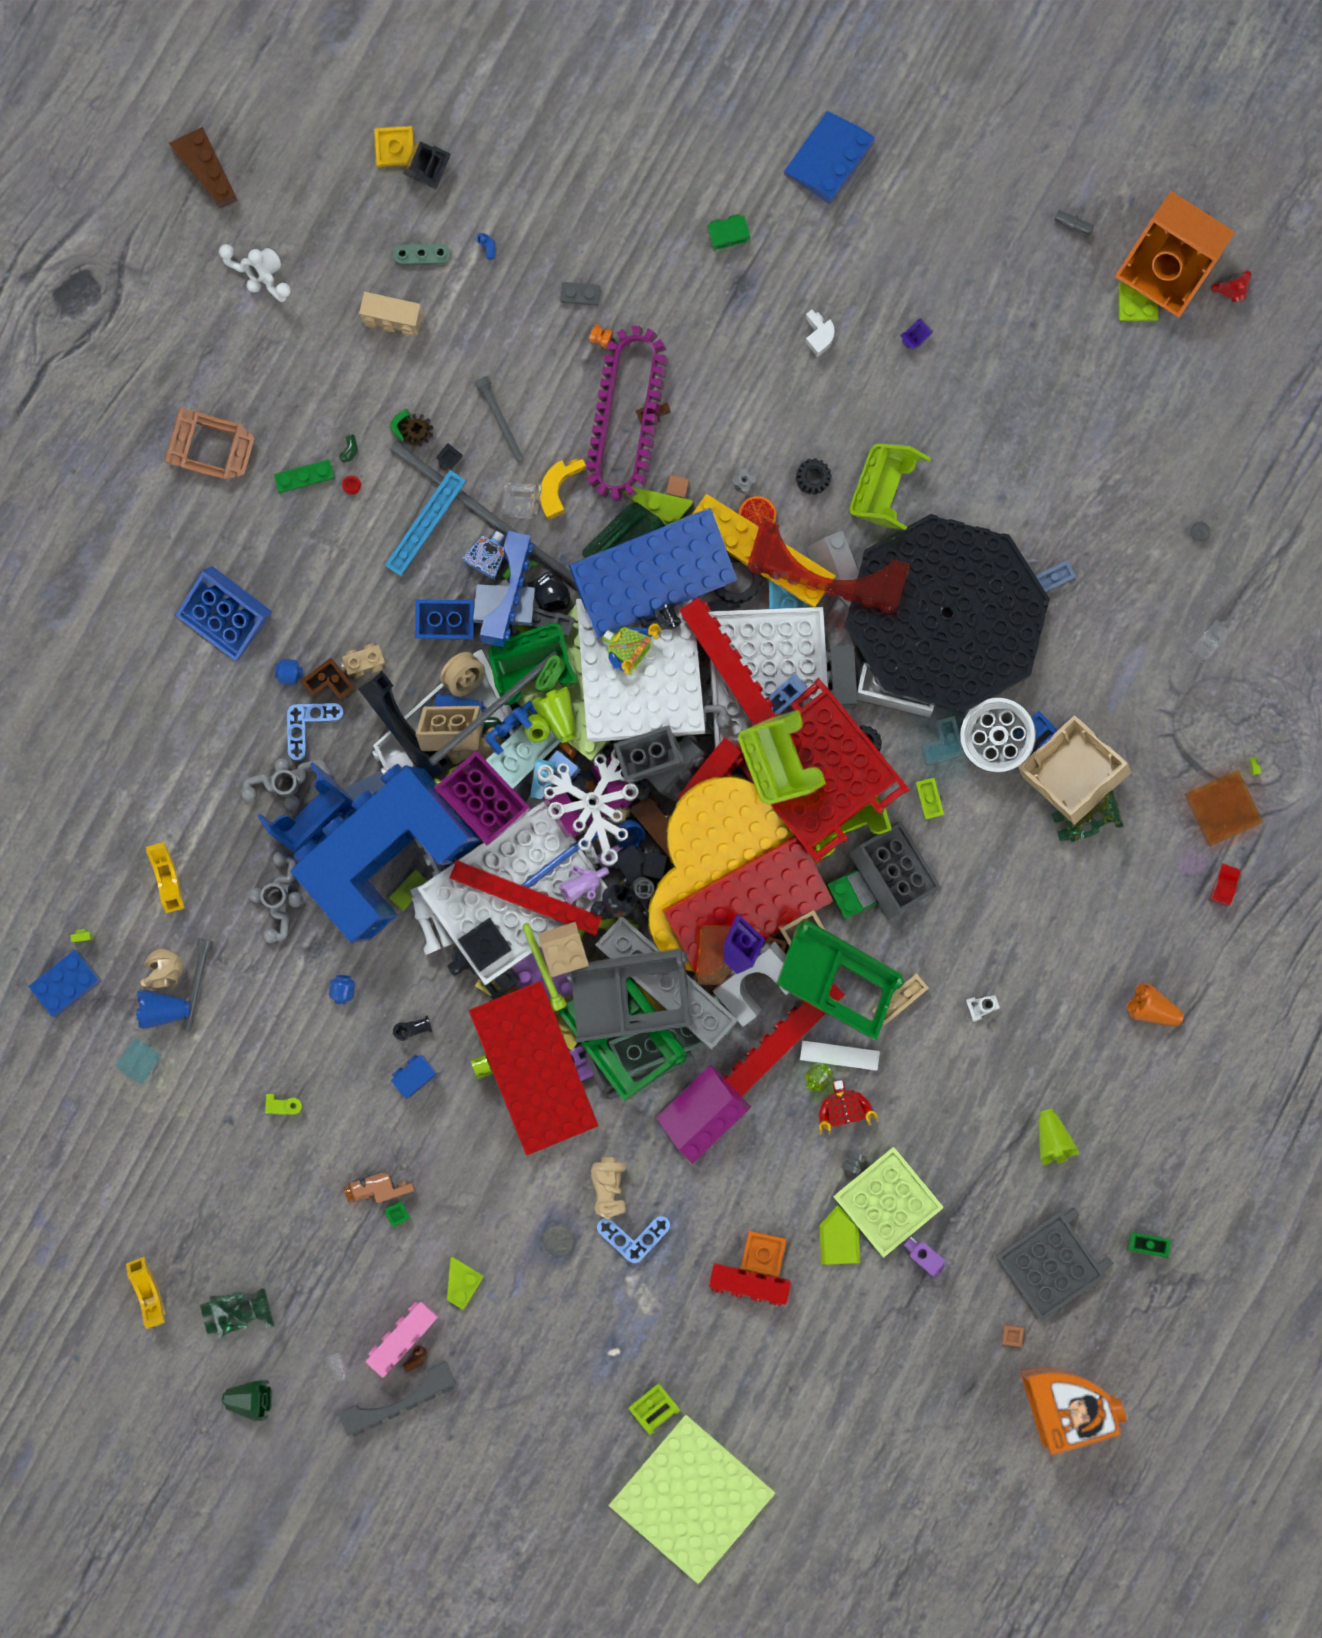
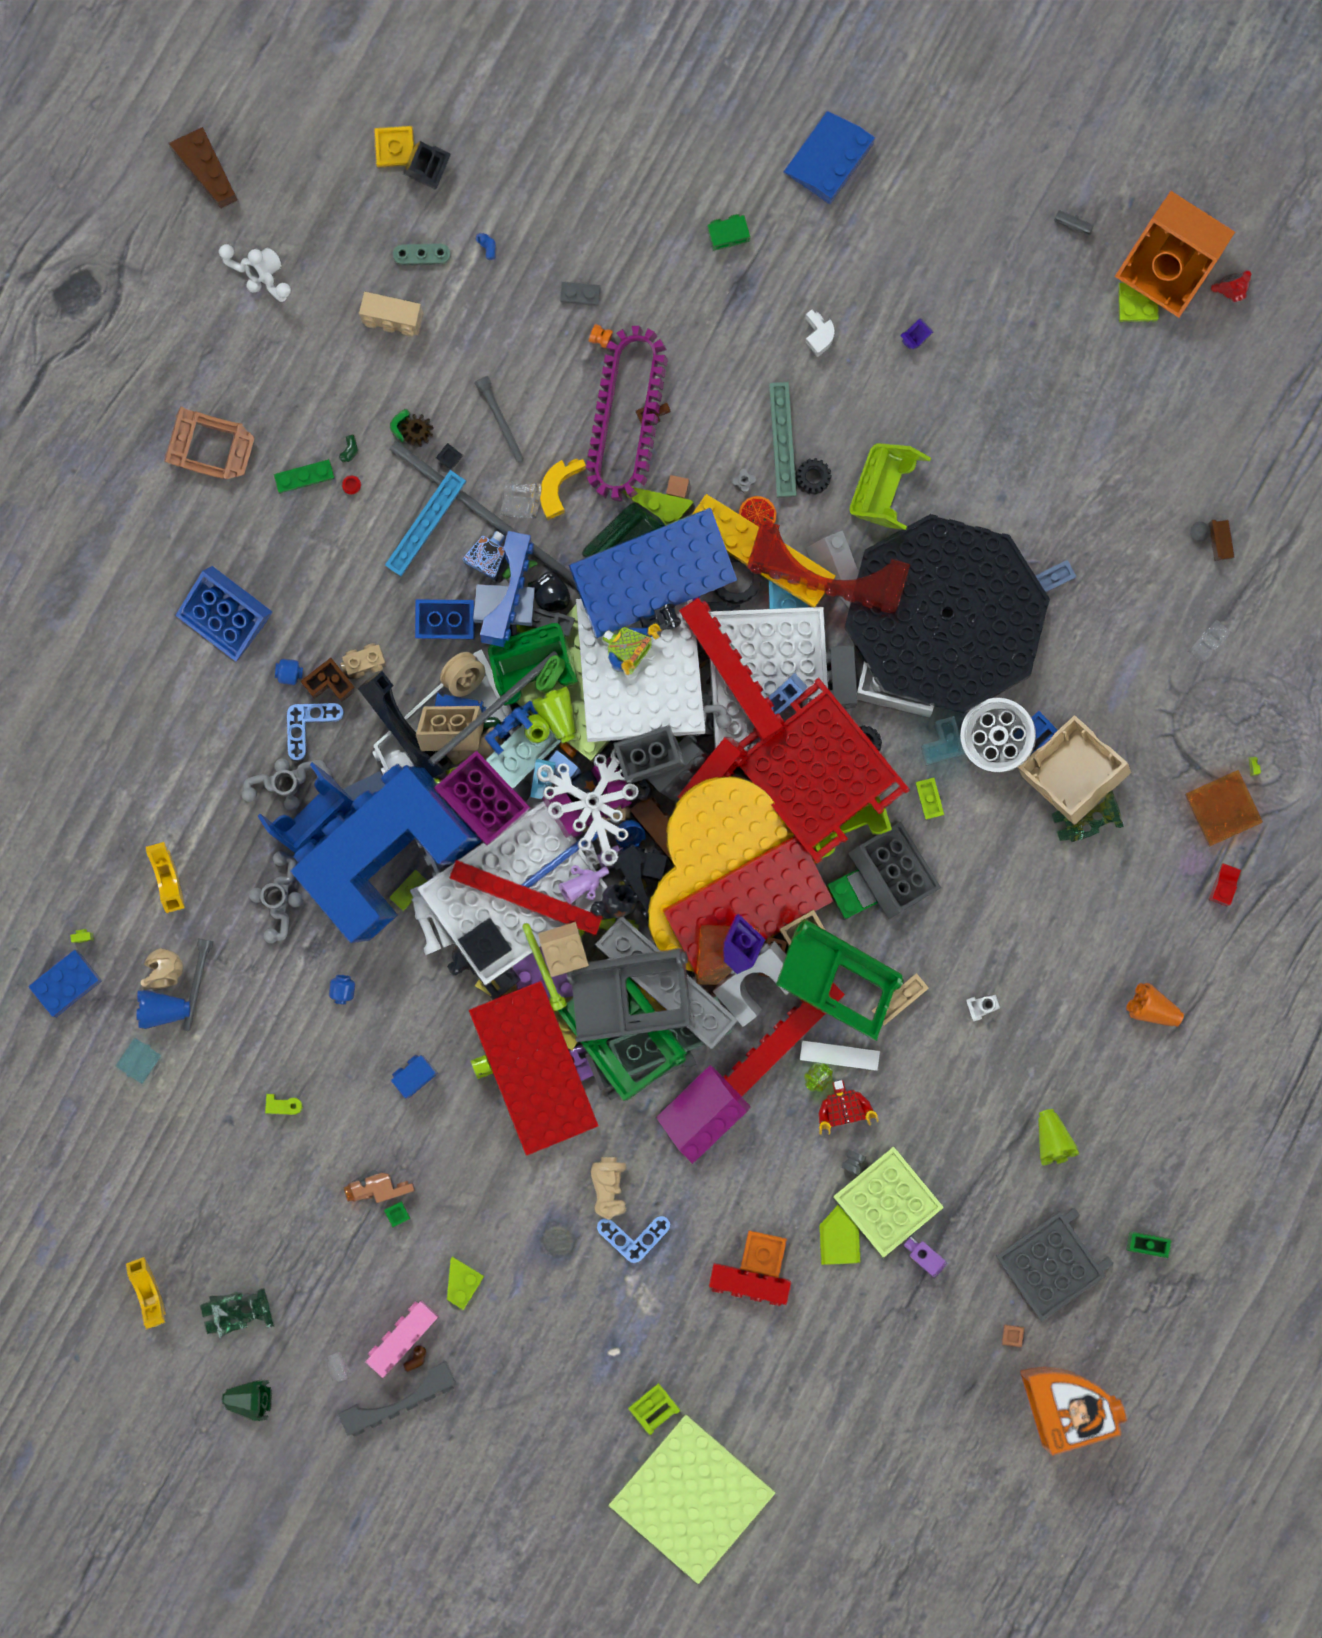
(413, 1028): black connector -> none
(642, 884): dark grey wheel -> none
(775, 760): lime windscreen -> none
(782, 439): none -> sand green plate
(1221, 540): none -> reddish brown panel

